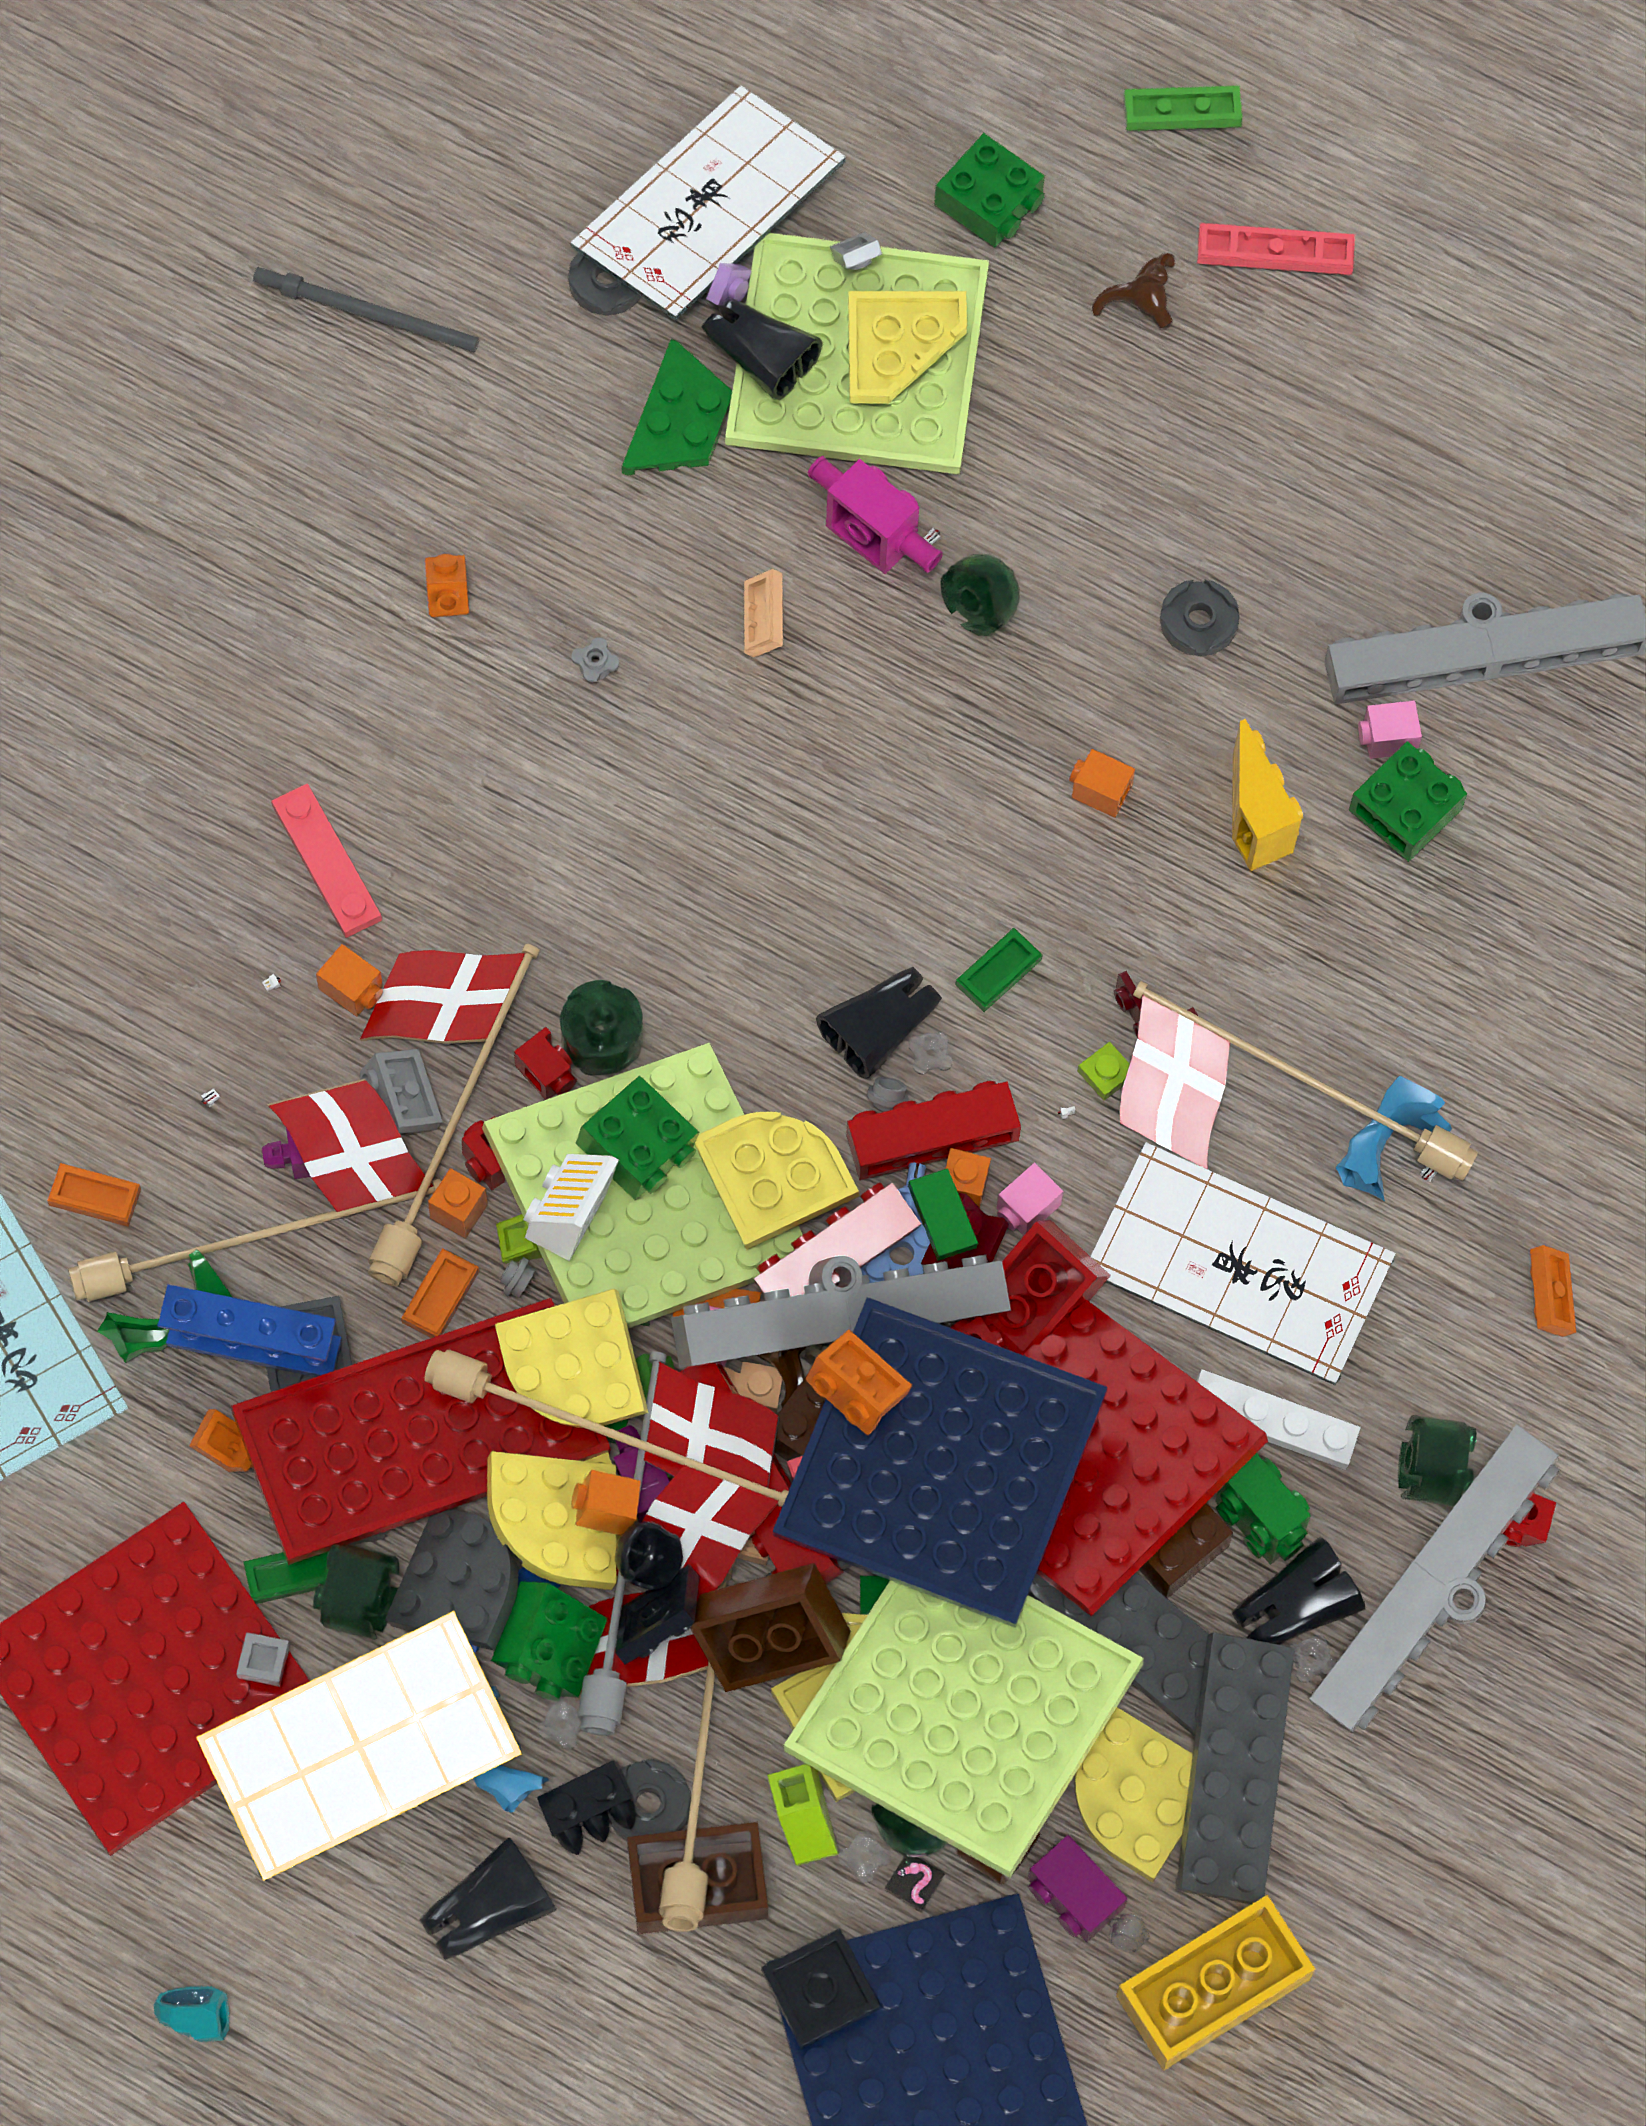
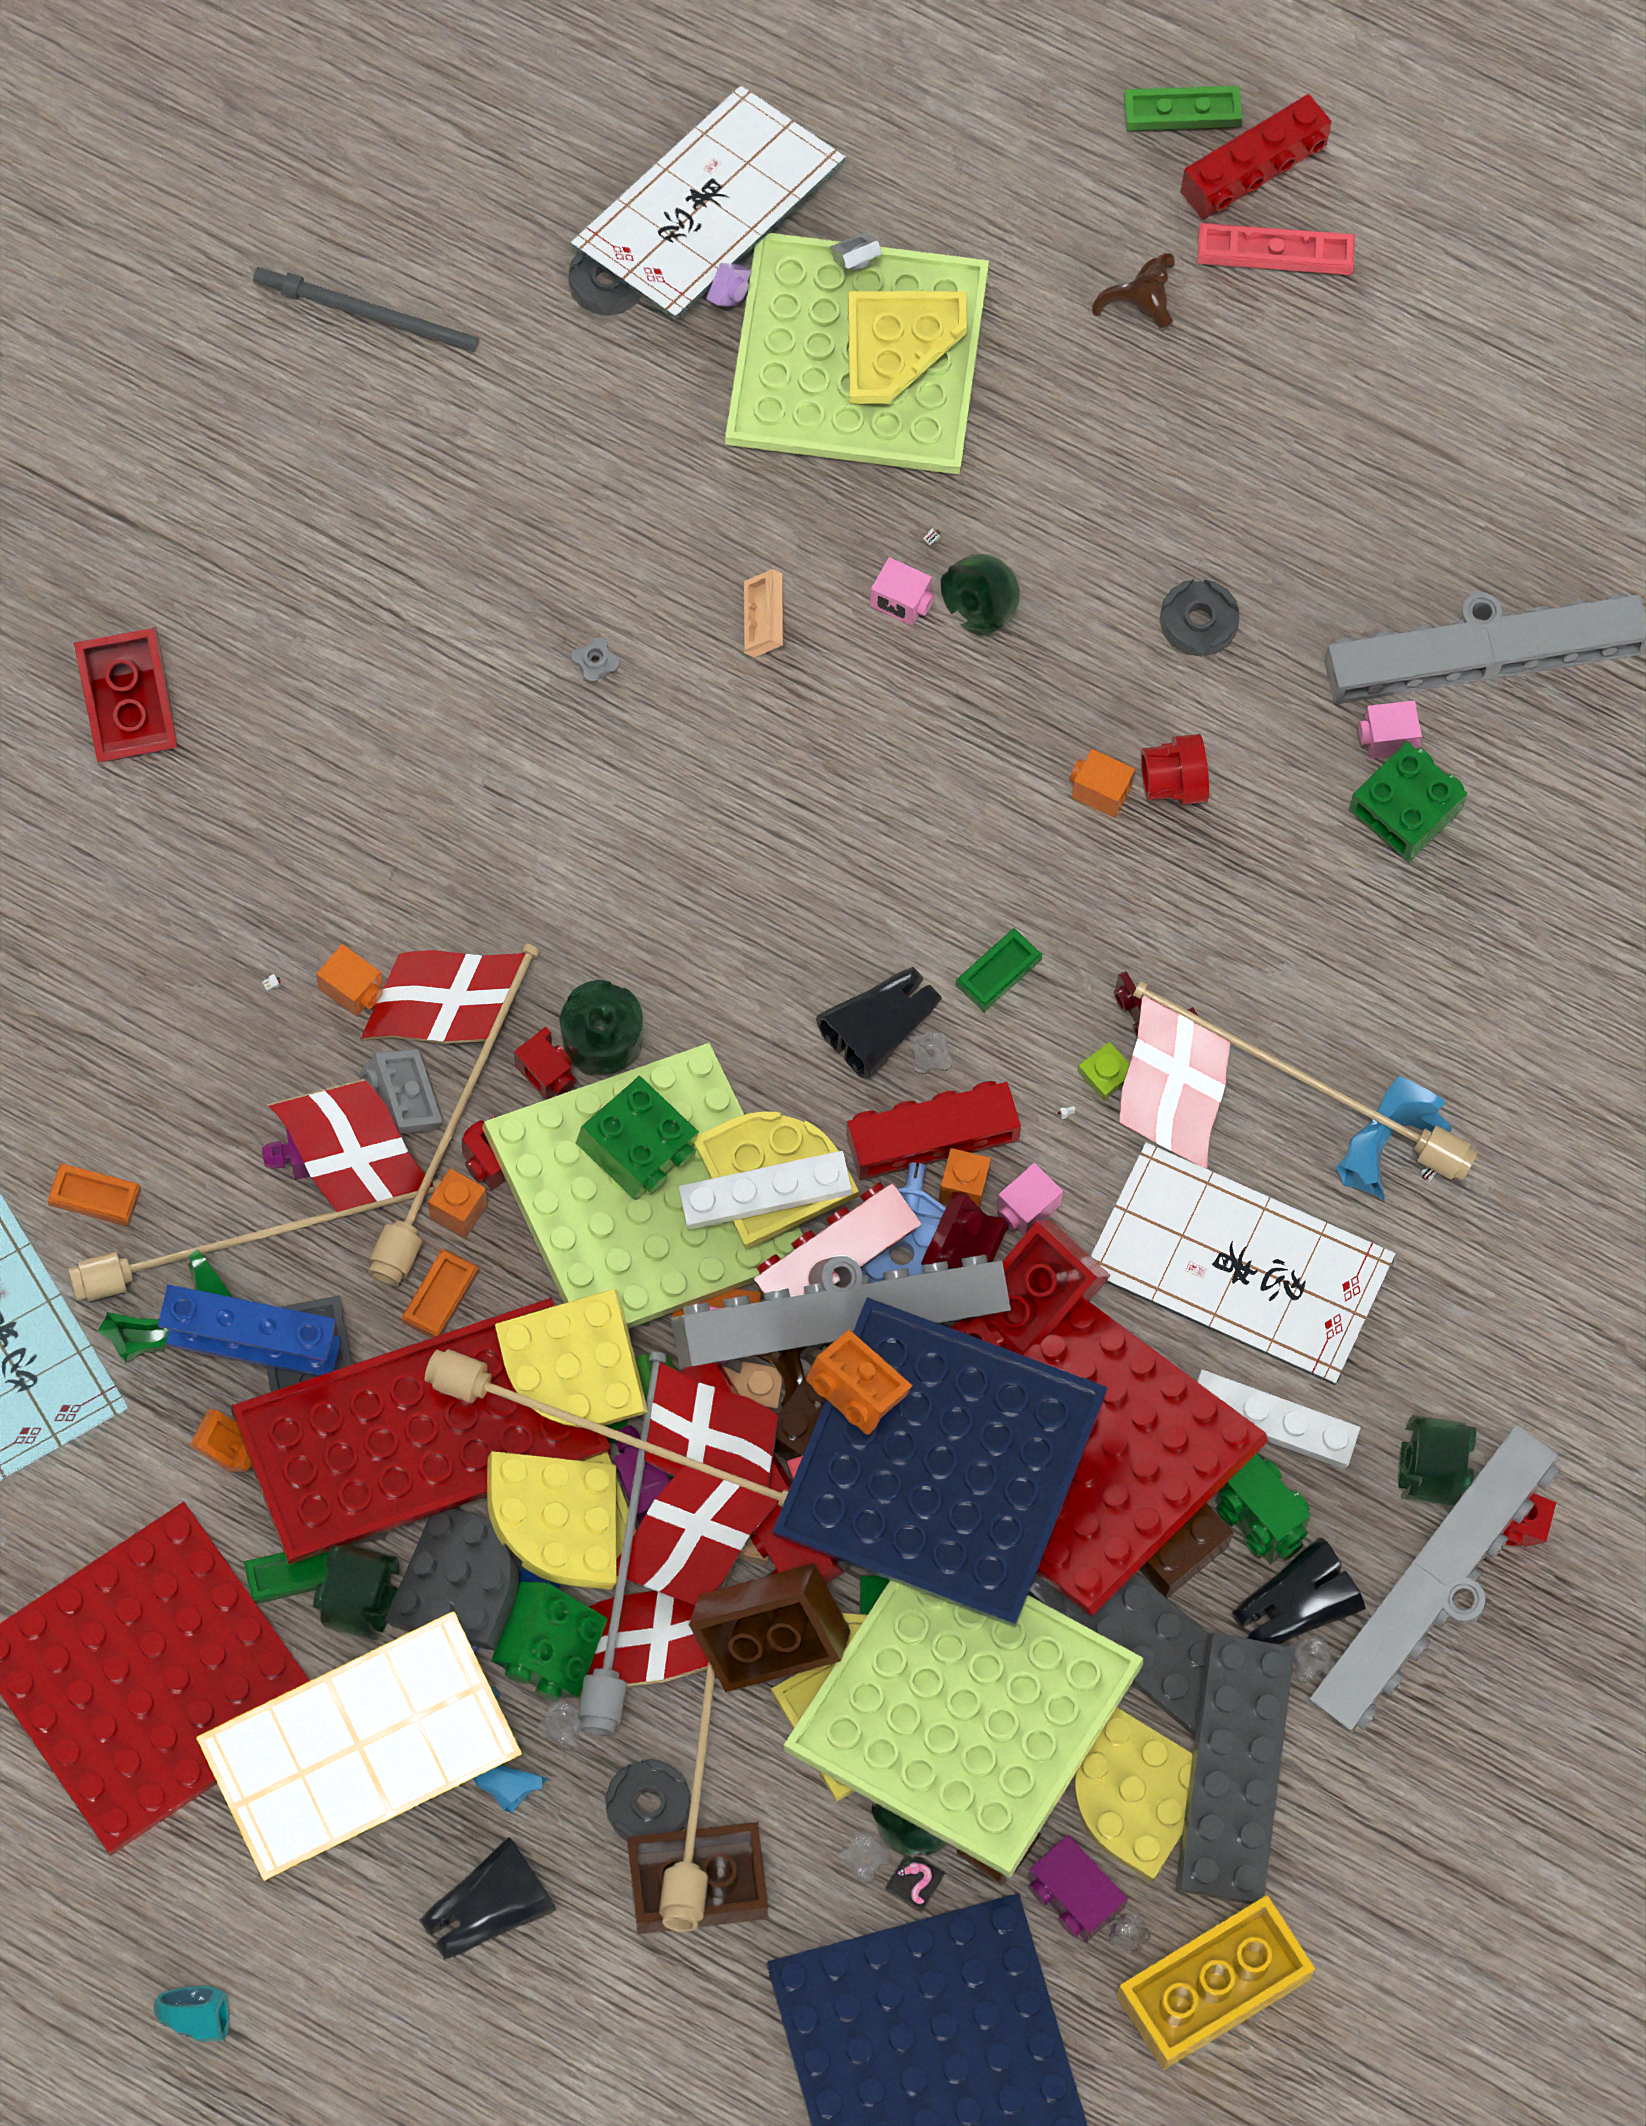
(126, 694): none -> red slope
(210, 1097): white piece -> none
(263, 1659): light grey plate -> none
(326, 860): coral plate -> none
(446, 585): orange bracket -> none
(513, 1241): lime slope -> none
(516, 1277): light grey plate -> none
(570, 1202): white slope -> none
(587, 1804): black plate -> none
(606, 1502): orange brick -> none
(649, 1556): black hair -> none
(657, 1616): black plate -> none
(680, 415): green wing -> none
(763, 346): black piece -> none
(765, 1190): none -> white plate
(803, 1813): lime slope -> none
(820, 1988): black plate -> none
(873, 515): dark pink brick -> none
(887, 1093): light grey plate -> none
(902, 592): none -> bright pink brick
(942, 1214): green tile -> none
(990, 190): green brick -> none
(1176, 770): none -> red piece
(1255, 156): none -> red brick
(1262, 813): yellow slope -> none
(1552, 1291): orange plate -> none

